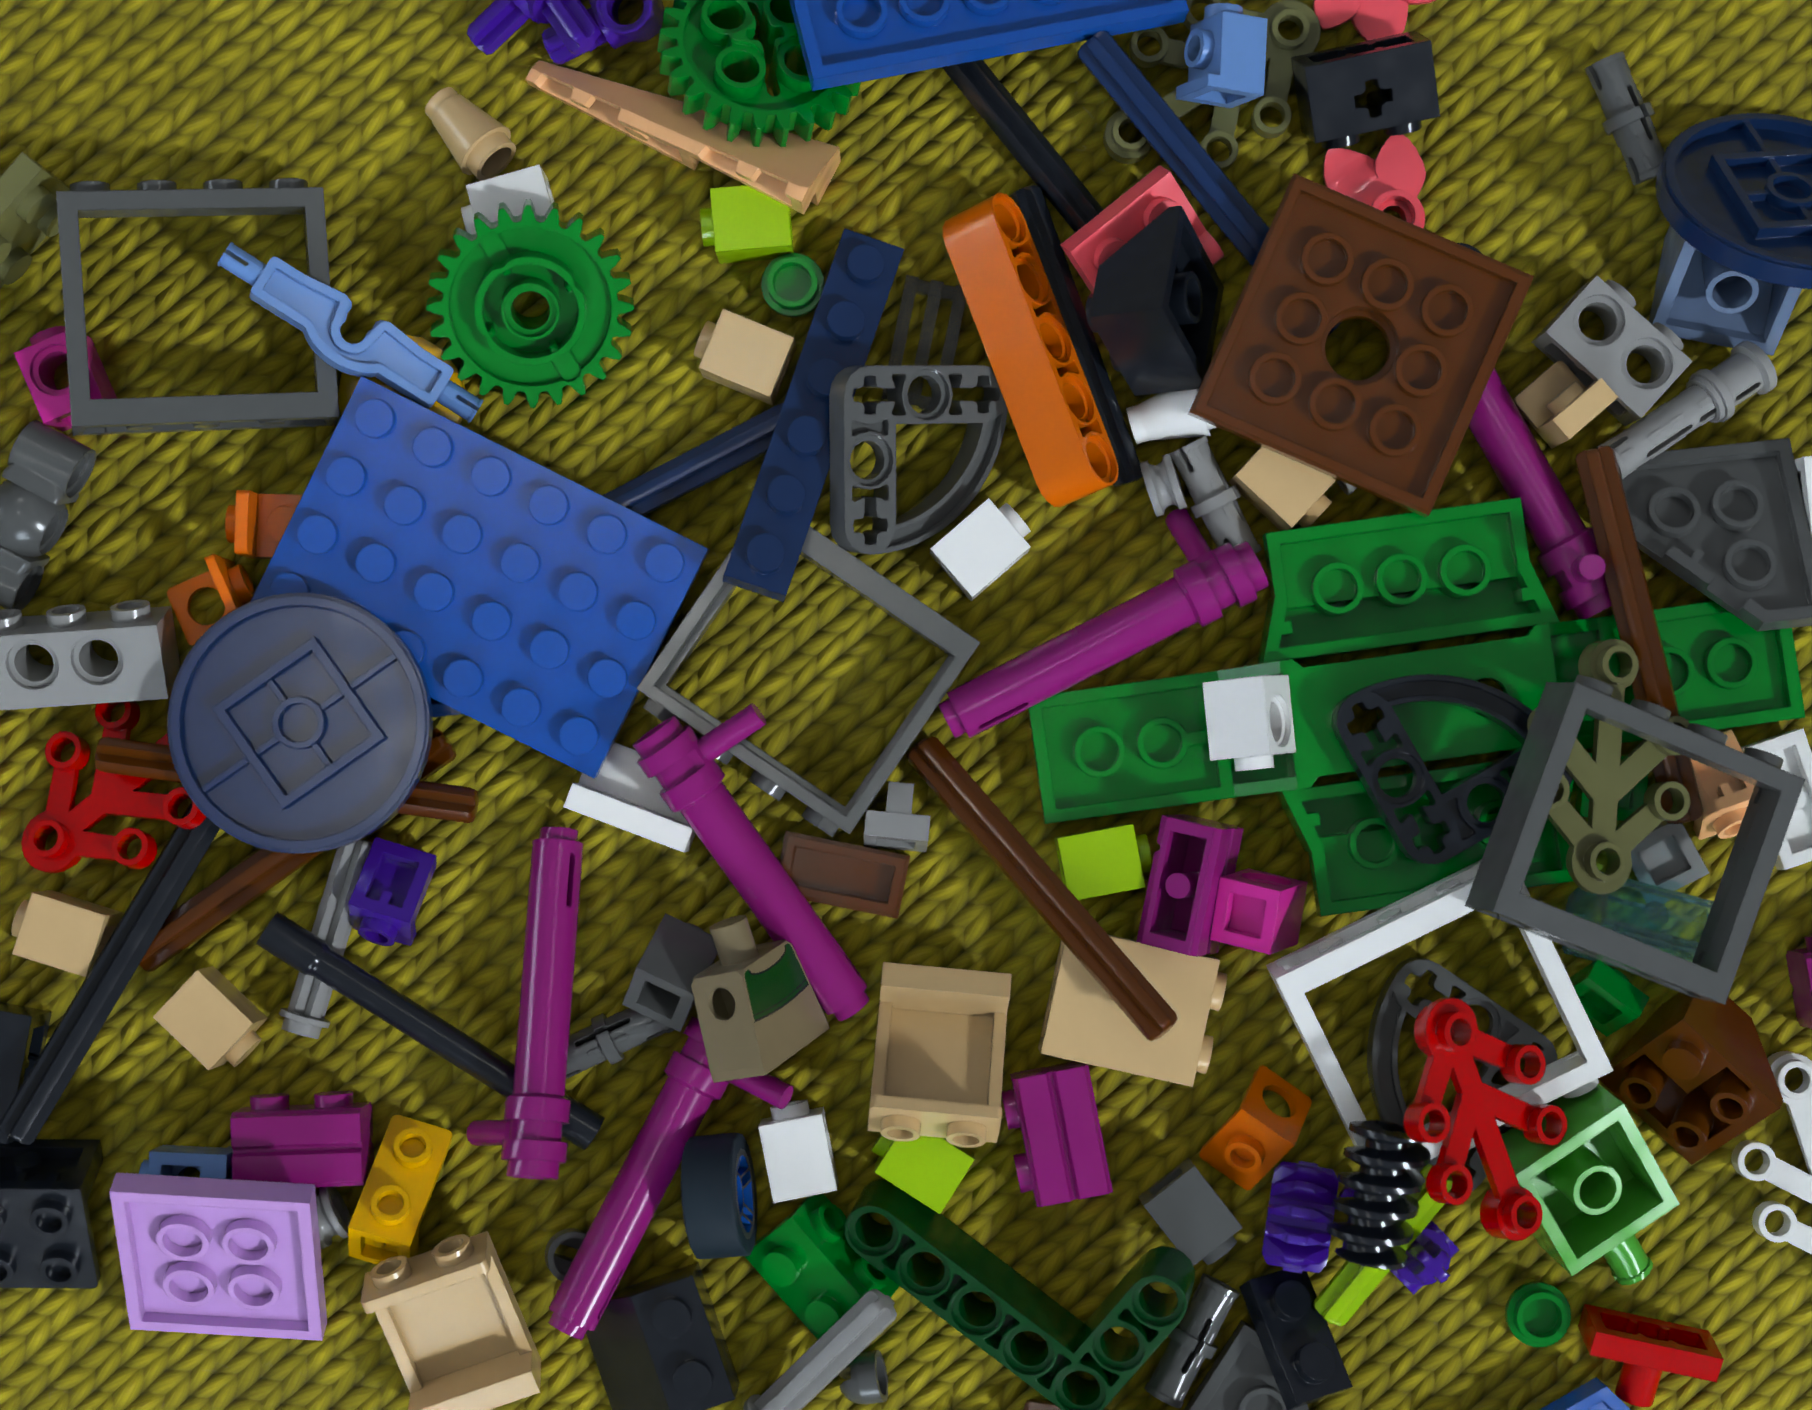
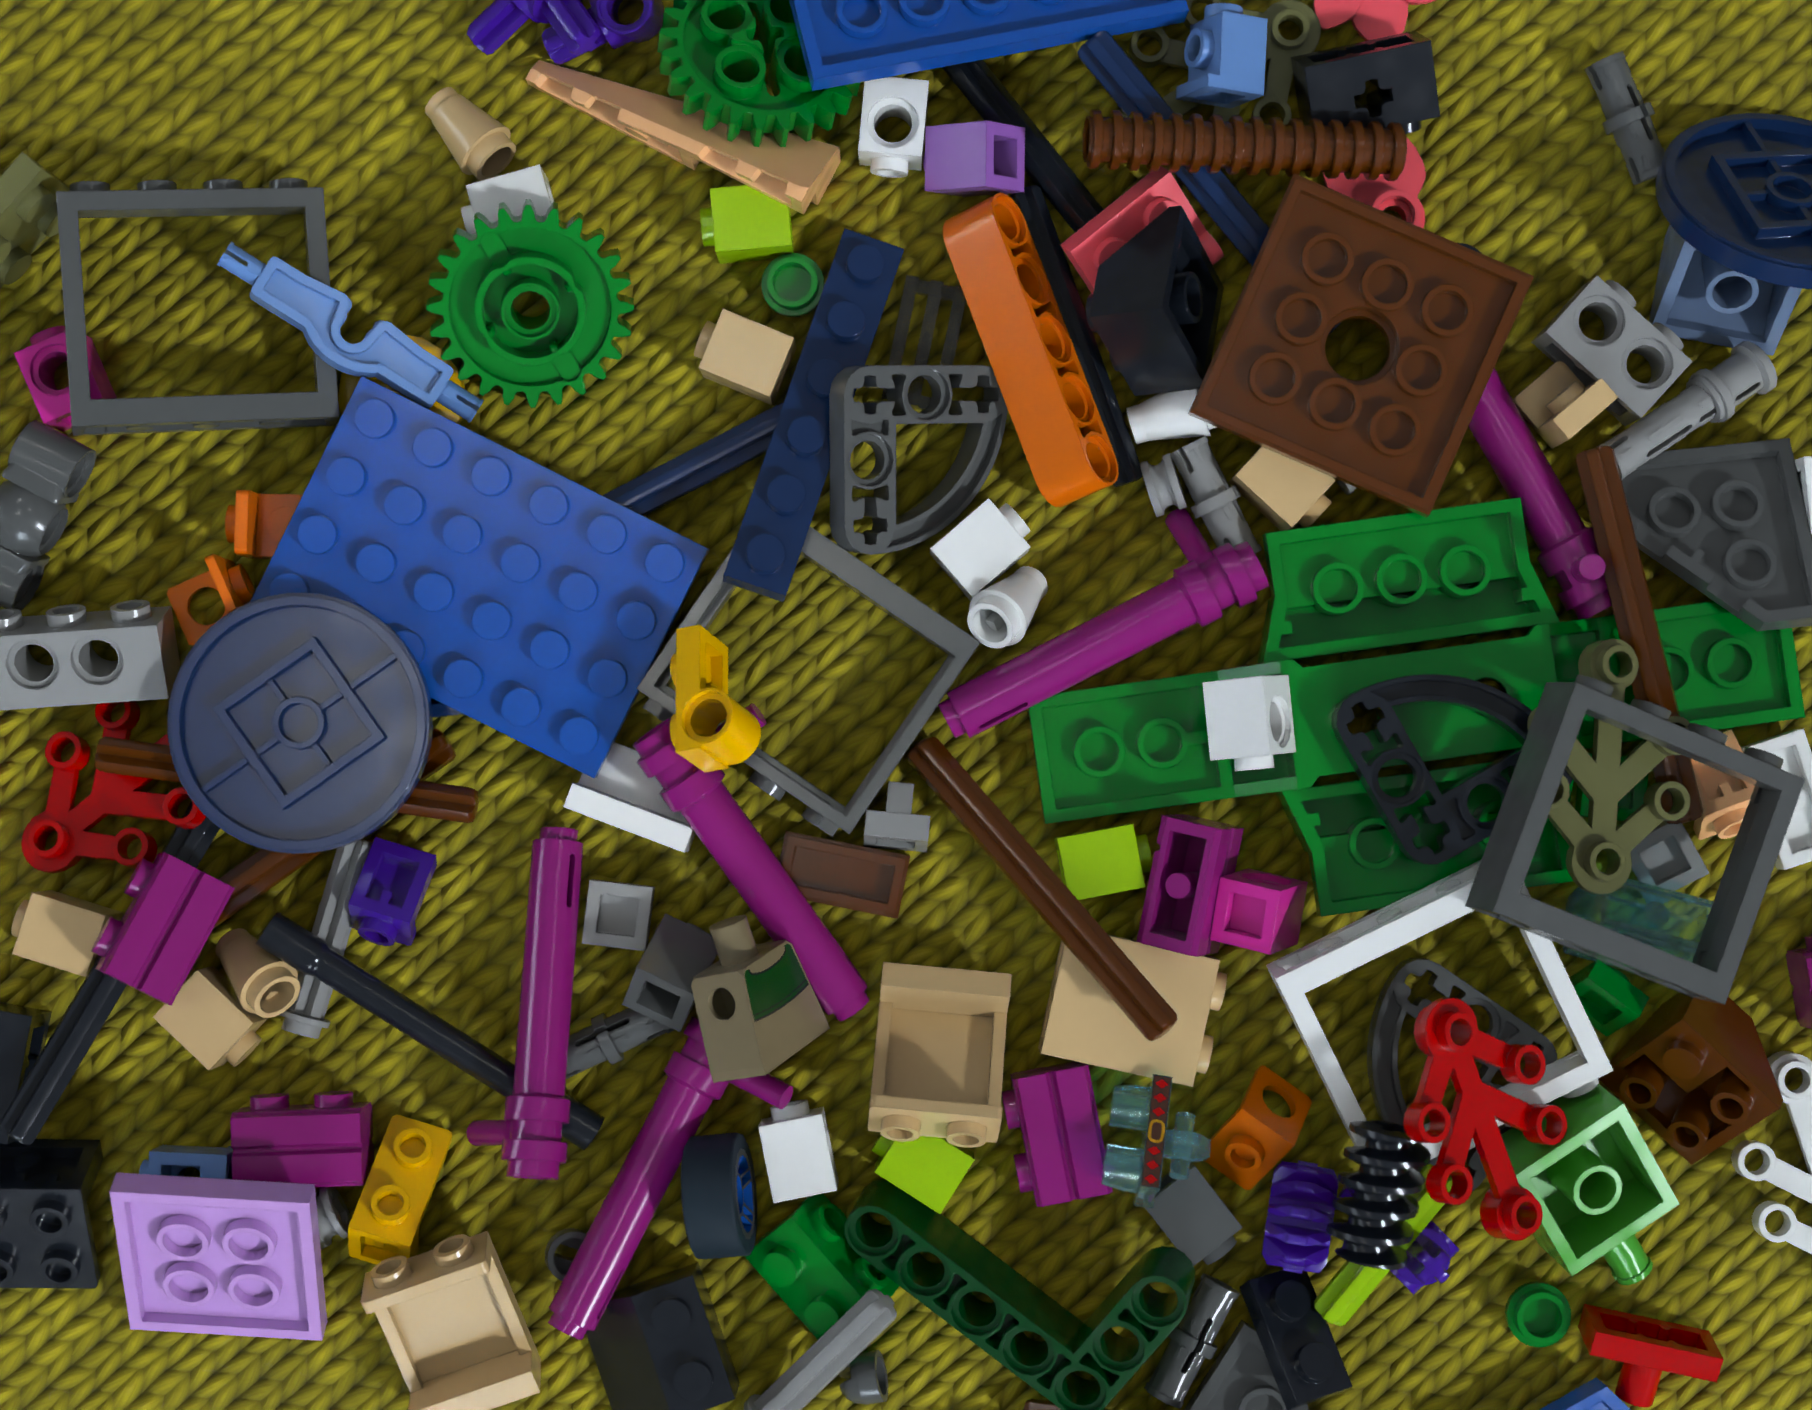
(162, 927): none -> magenta brick
(258, 977): none -> tan cone
(618, 915): none -> light grey plate
(703, 701): none -> yellow plate
(900, 99): none -> white brick
(974, 158): none -> medium lavender brick
(1005, 609): none -> white cone
(1141, 1168): none -> clear light blue hips
(1244, 145): none -> reddish brown piece

